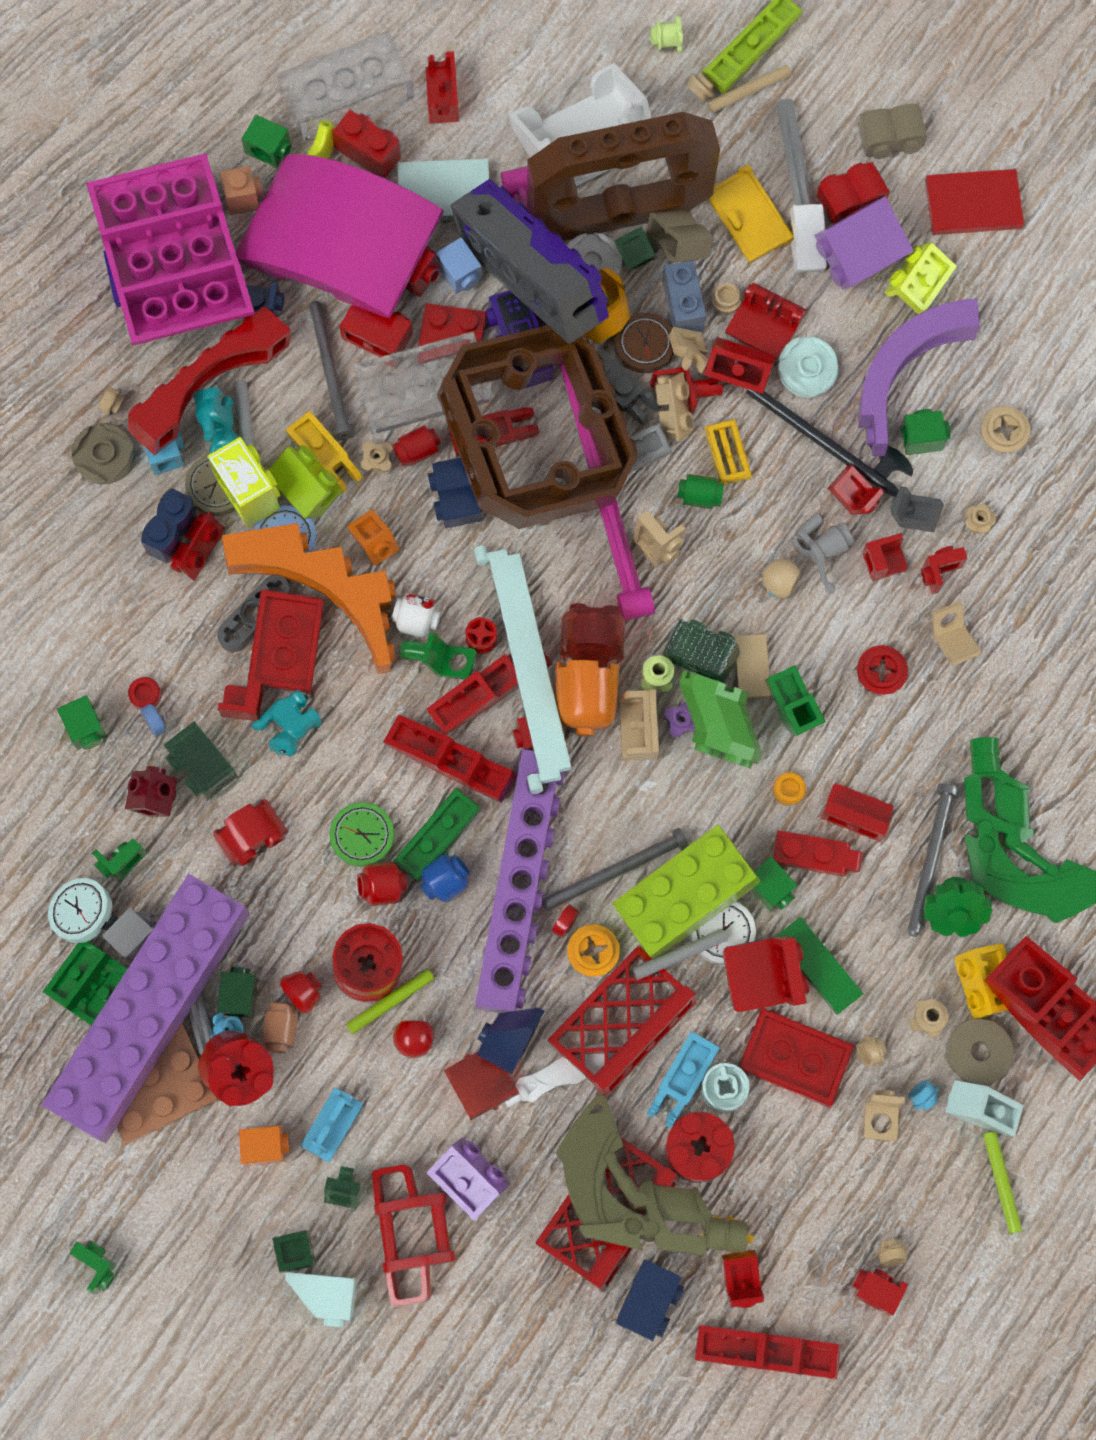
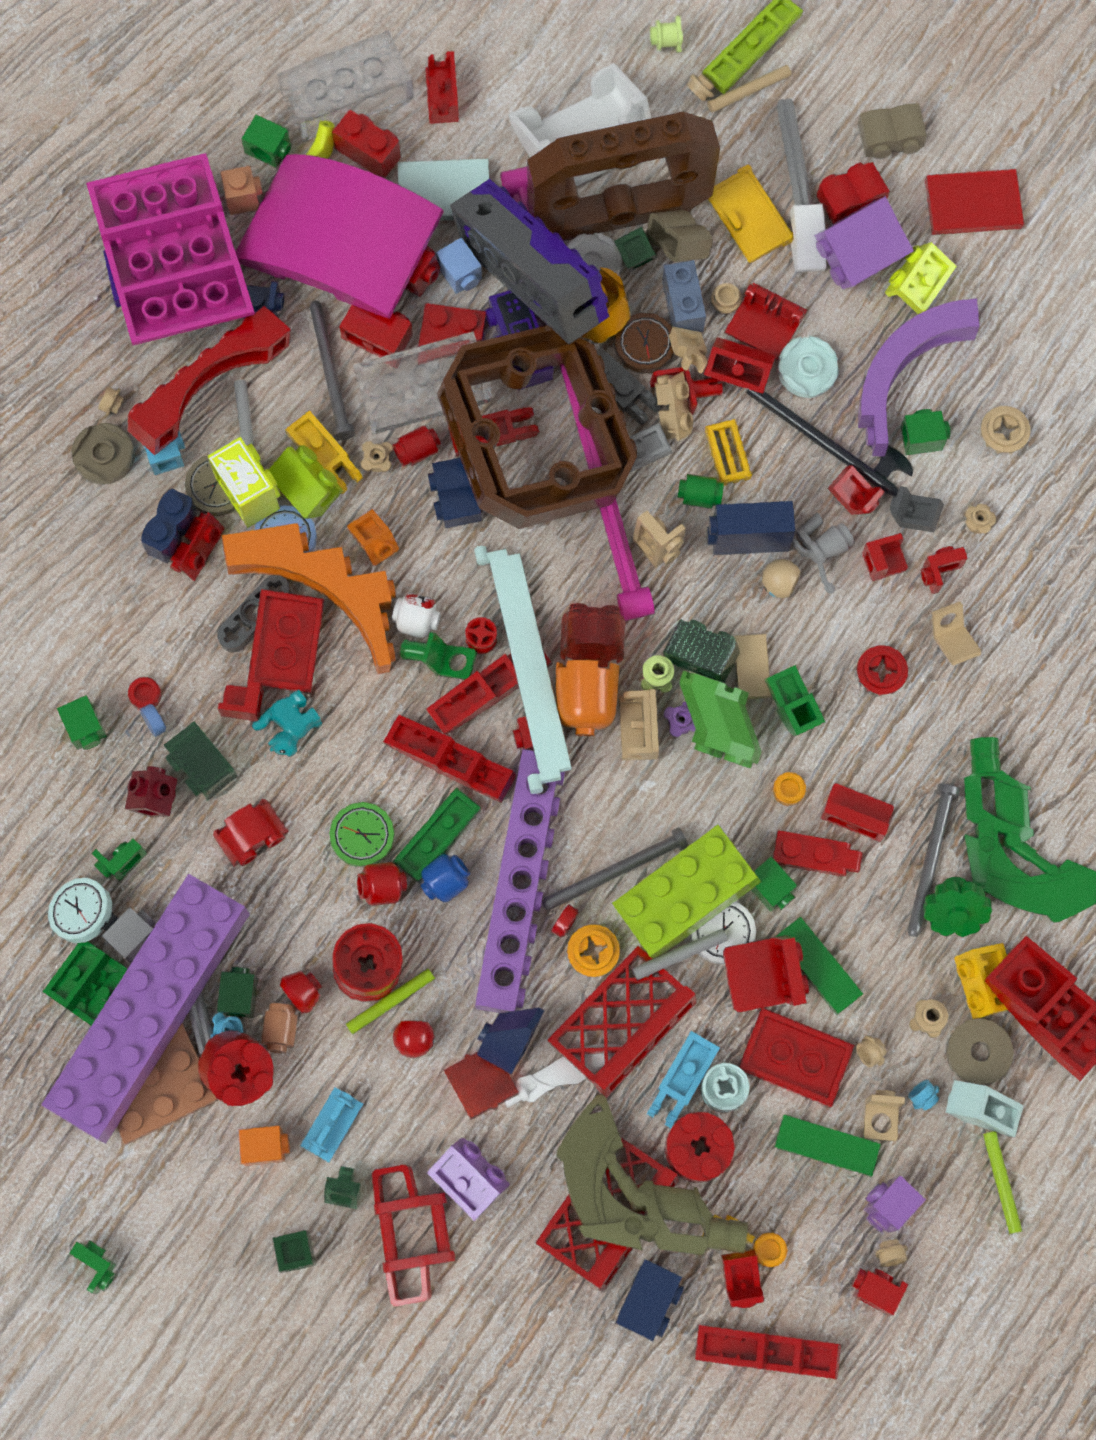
(215, 417): teal animal -> none
(325, 1296): light aqua slope -> none
(751, 528): none -> dark blue brick
(770, 1249): none -> light orange tile
(827, 1145): none -> green tile
(892, 1204): none -> medium lavender brick

